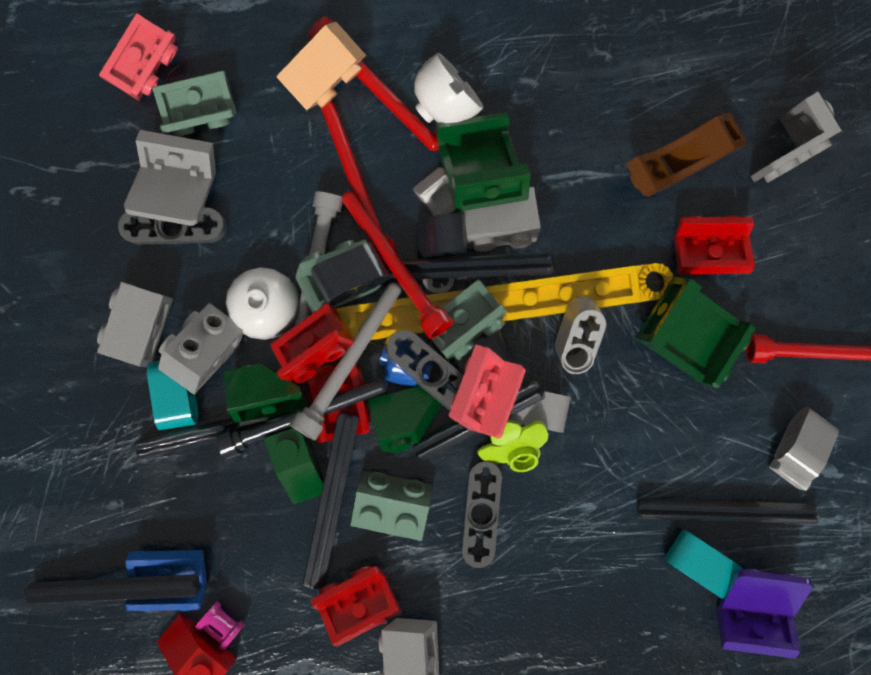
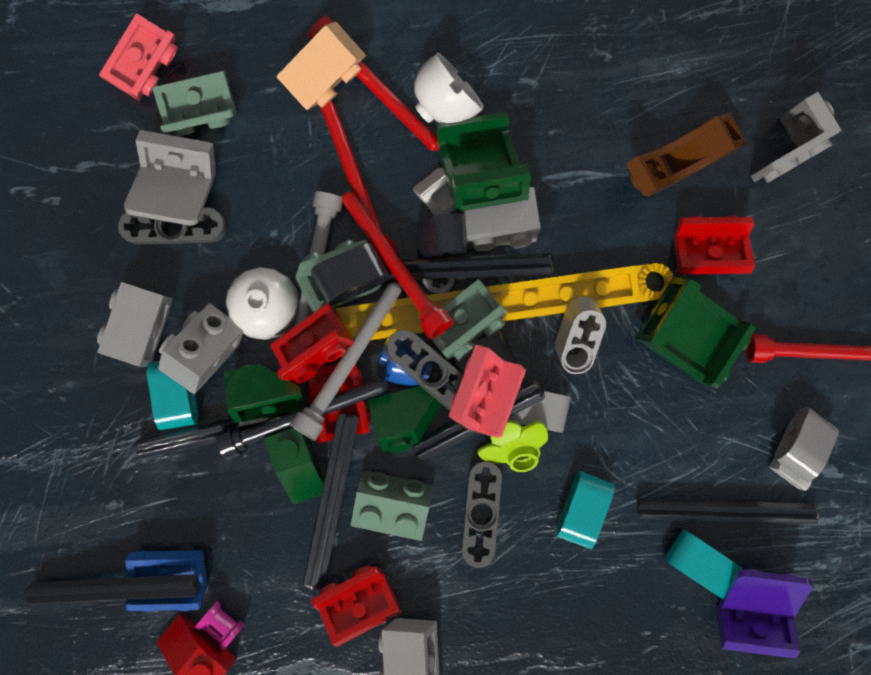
(585, 510): none -> teal beam

